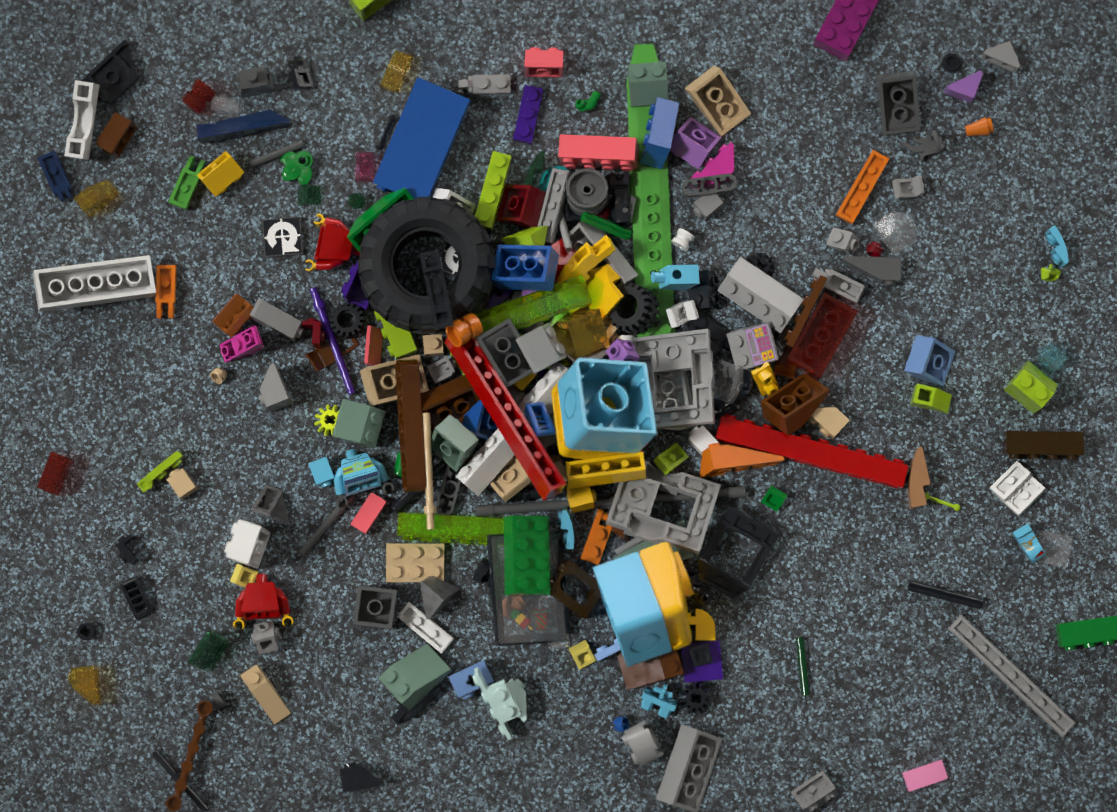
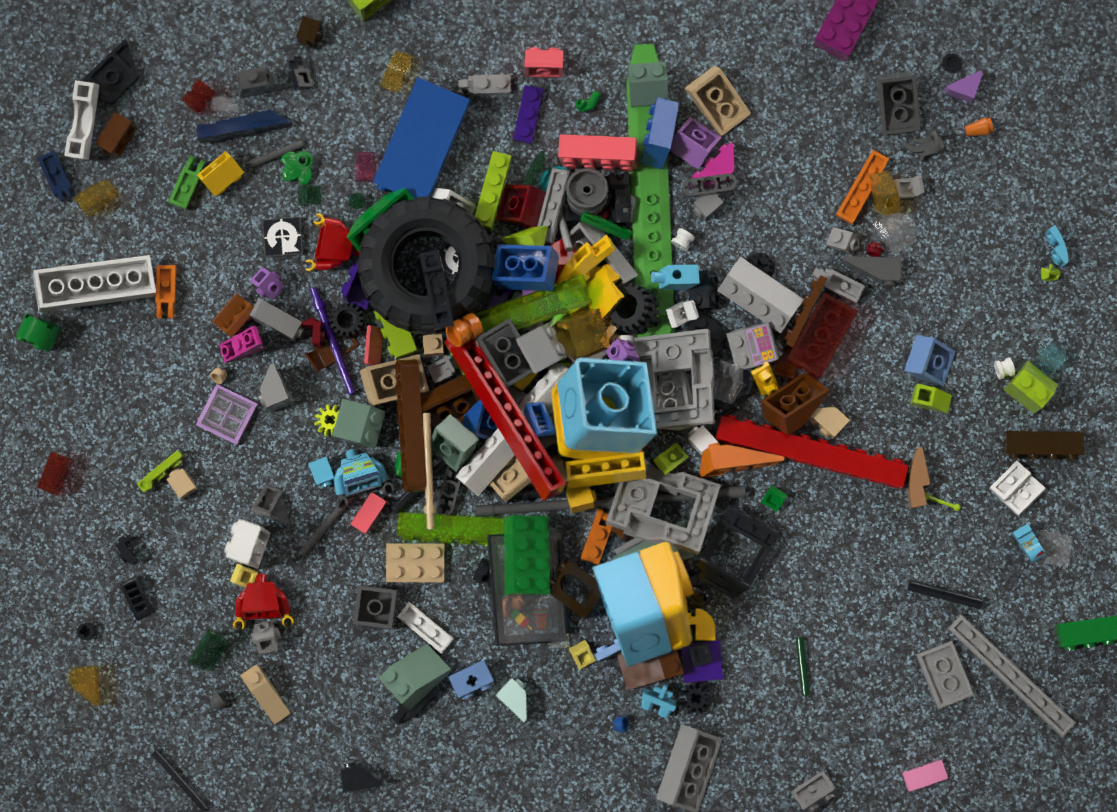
(39, 332): none -> green brick
(174, 802): reddish brown bar -> none
(226, 414): none -> clear piece
(267, 283): none -> medium lavender brick
(309, 32): none -> dark brown brick
(379, 146): black hinge -> none
(436, 595): flat silver slope -> none
(501, 702): light aqua bracket -> none
(566, 521): medium azure slope -> none
(643, 743): light grey brick -> none
(884, 193): none -> clear yellow slope
(945, 675): none -> light grey tile
(1002, 56): light grey slope -> none
(1004, 368): none -> white wheel

